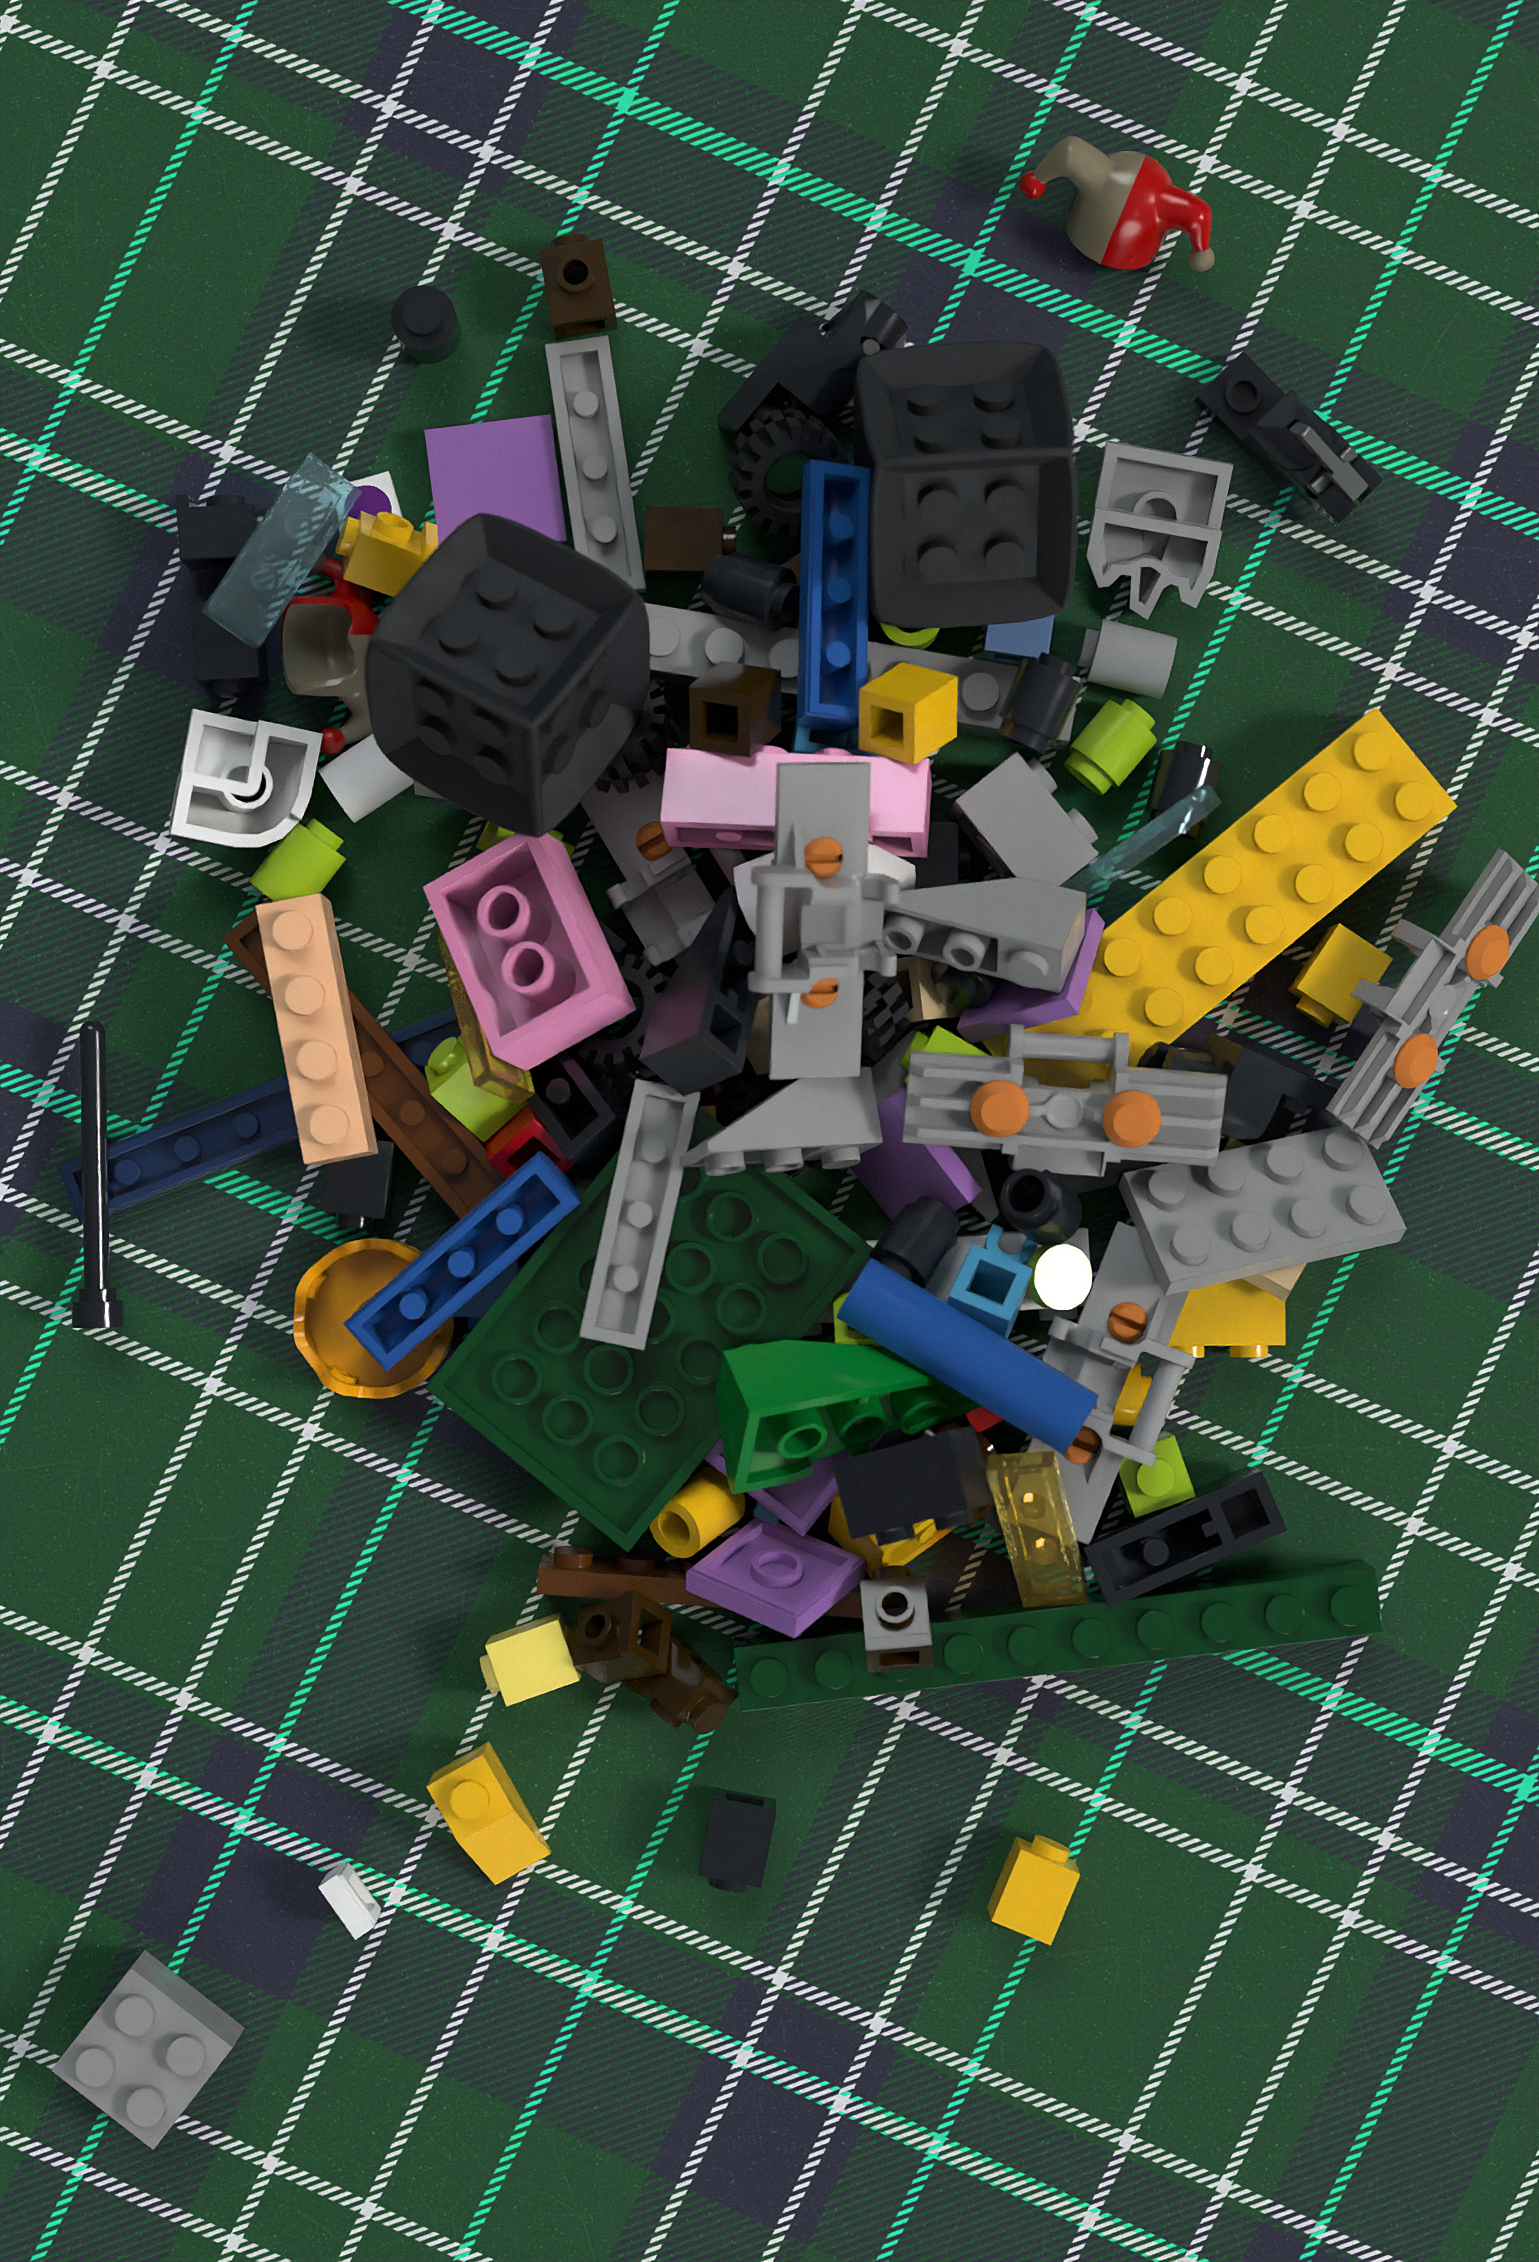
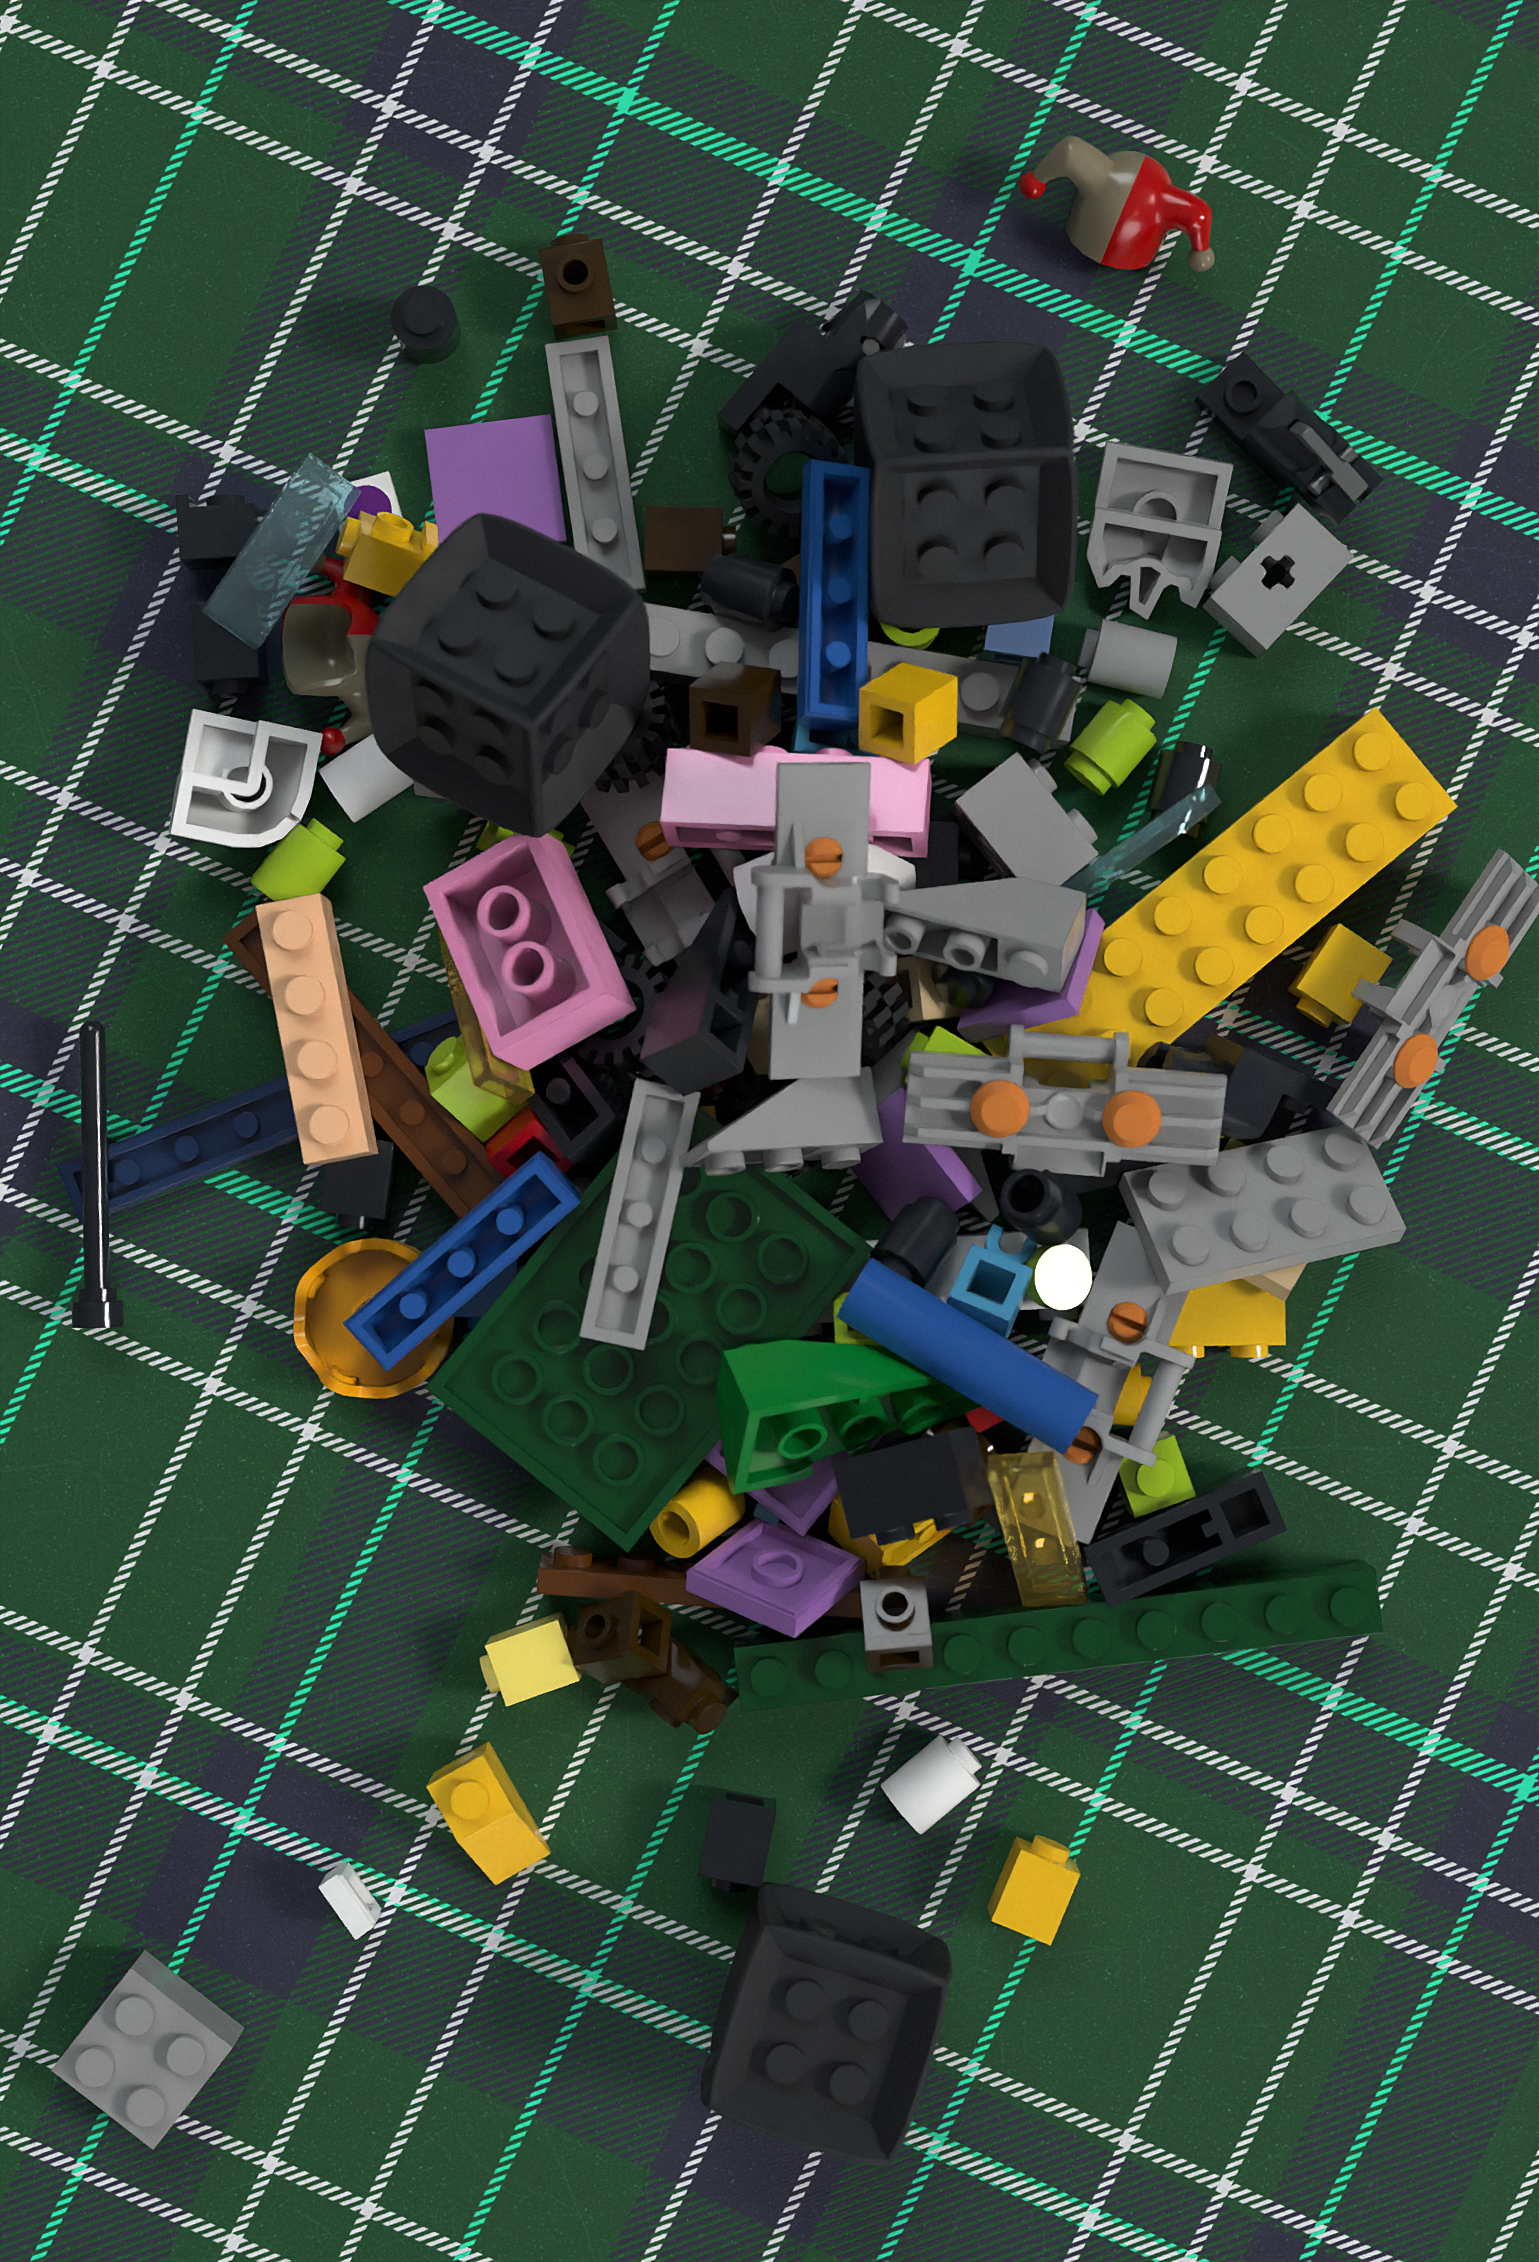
(827, 2025): none -> black piece
(933, 1782): none -> white brick
(1305, 554): none -> light grey brick

